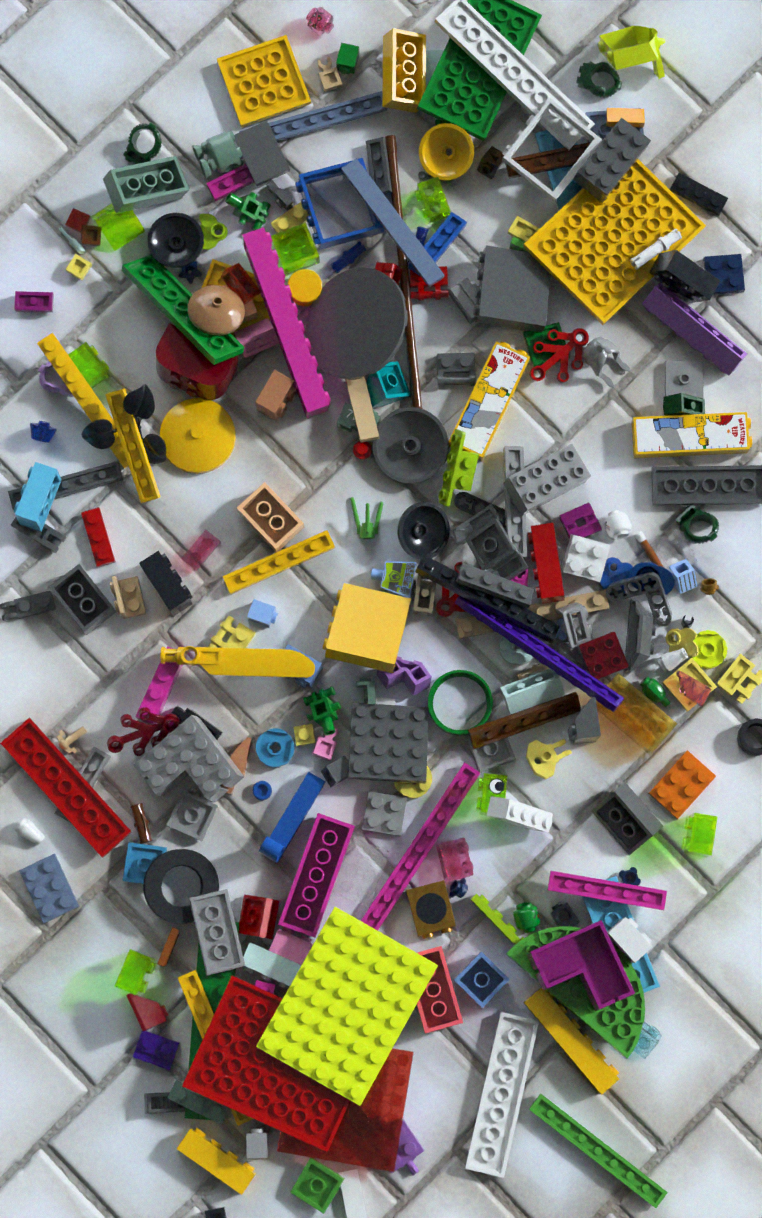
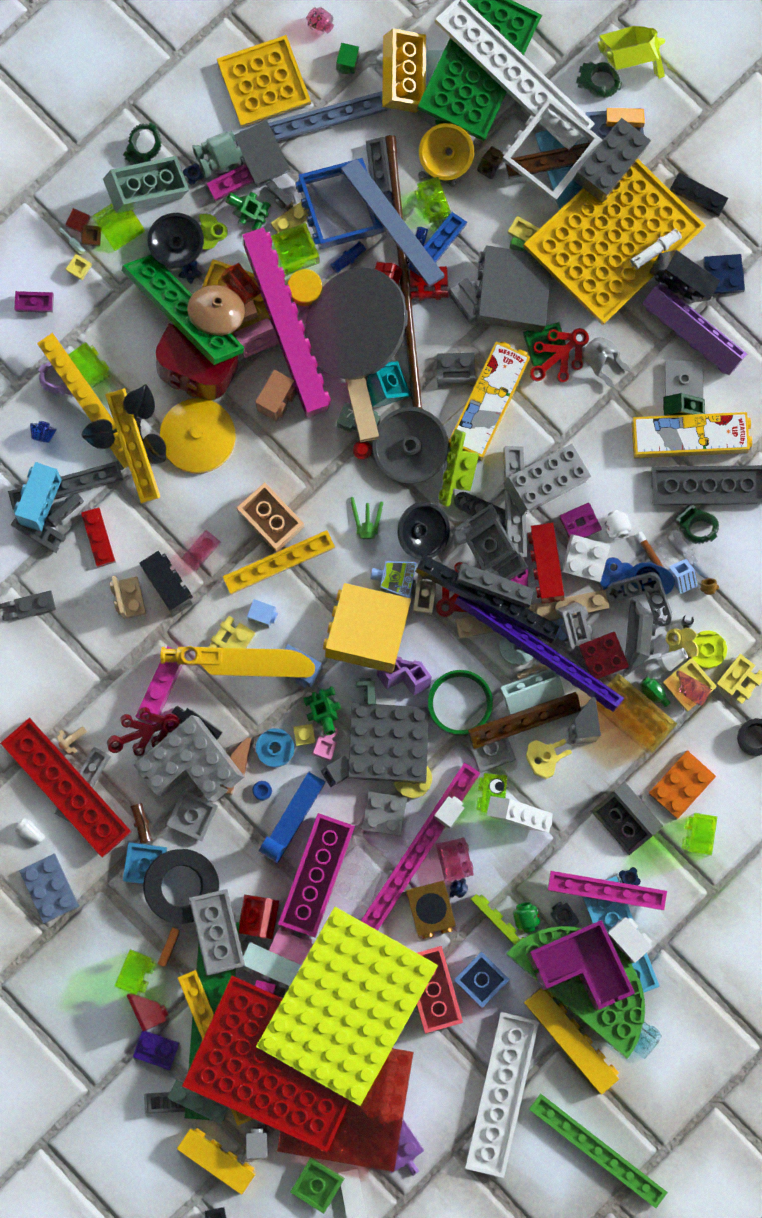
(71, 503): none -> dark grey plate
(82, 599): dark grey brick -> none
(195, 168): none -> dark blue plate
(329, 77): tan plate -> none
(449, 812): none -> white brick

